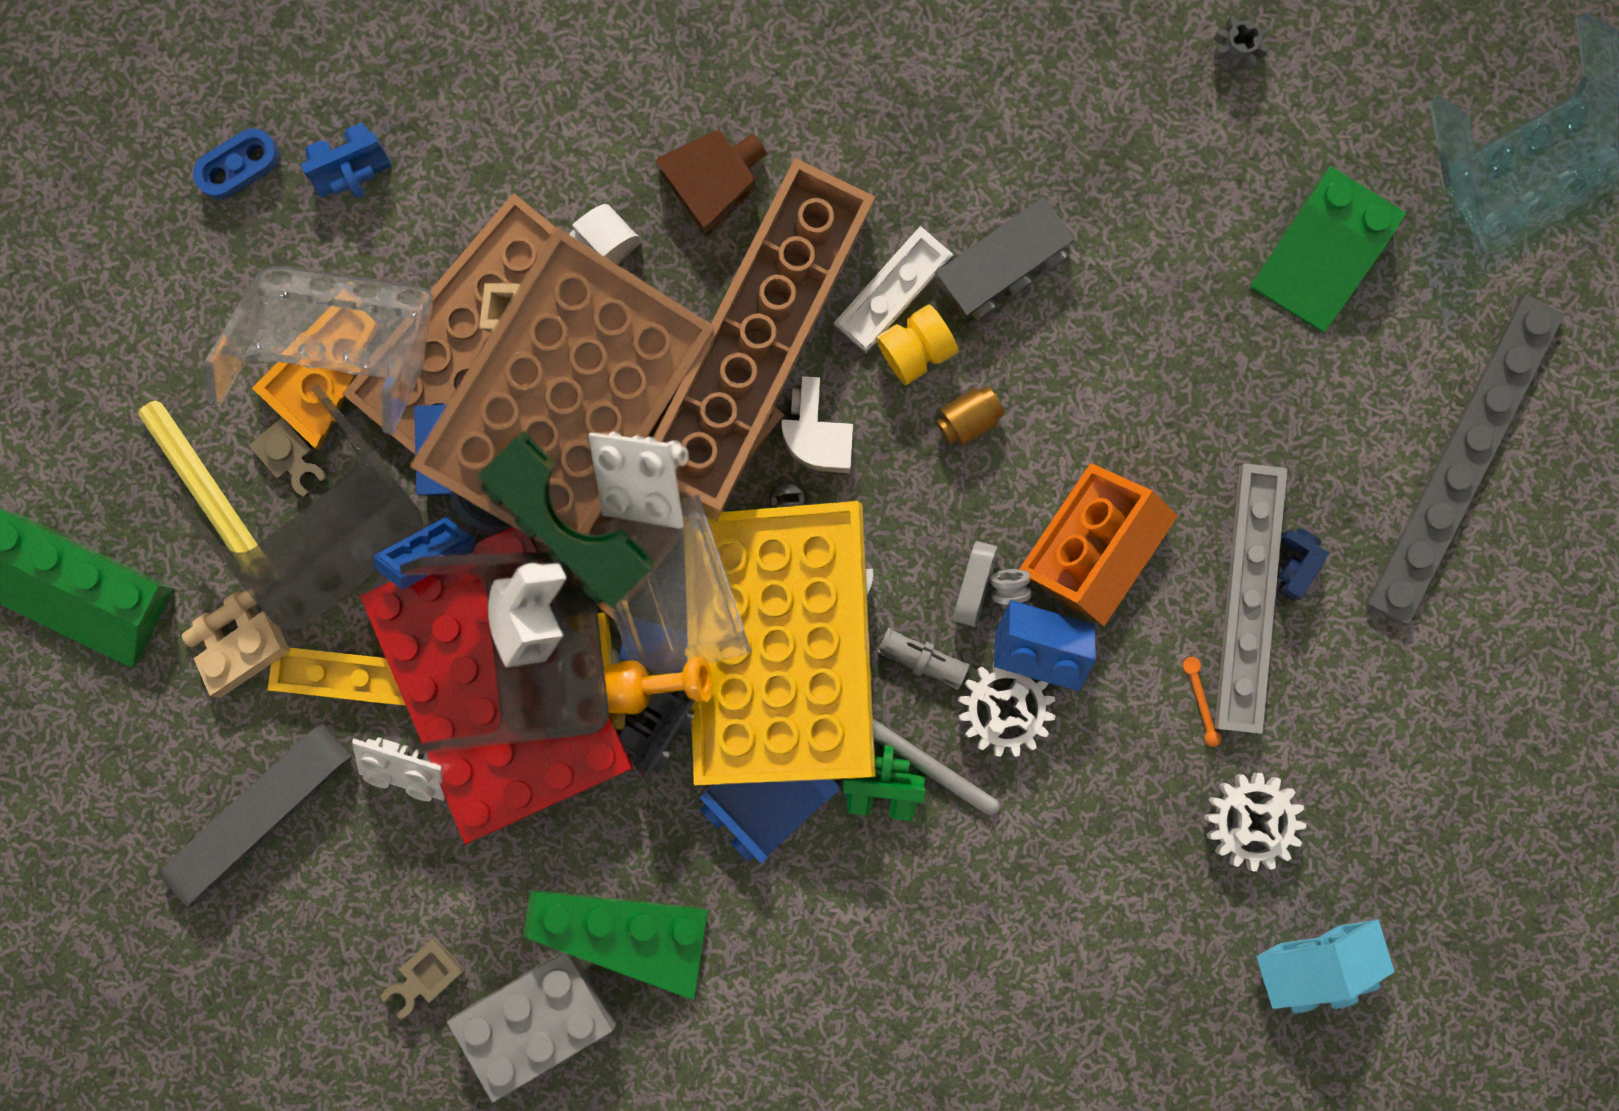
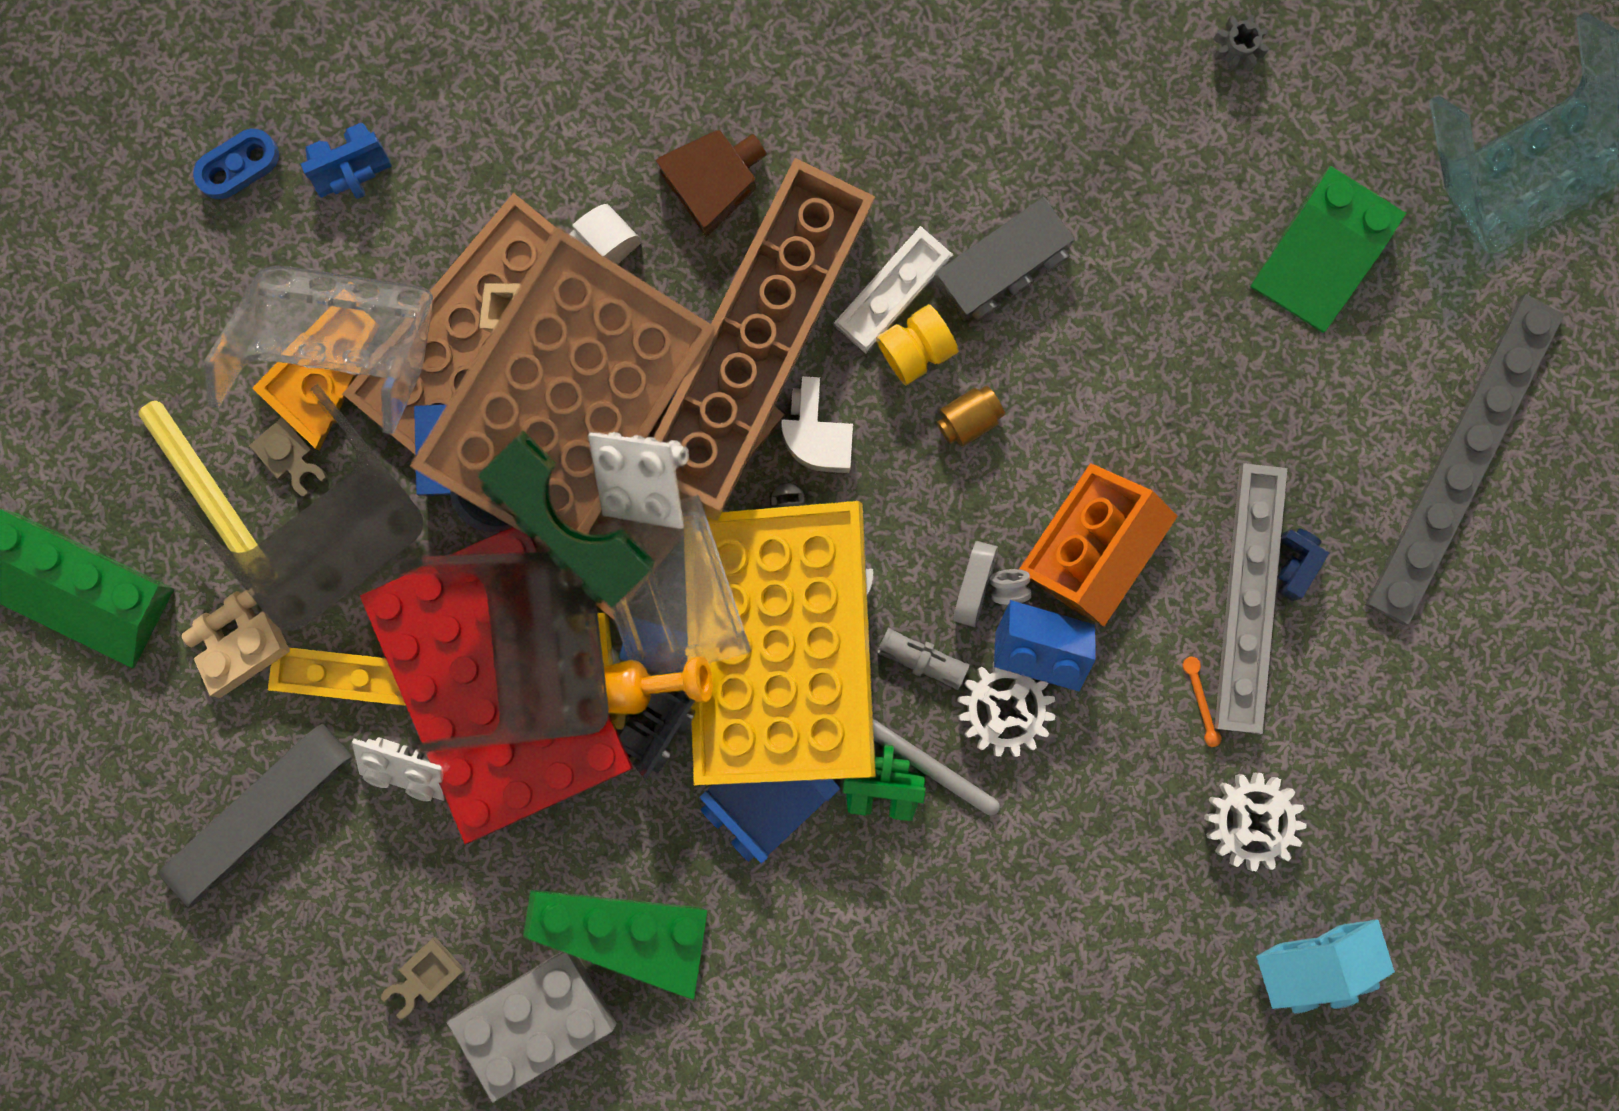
(438, 539): blue plate -> none
(522, 615): white brick -> none

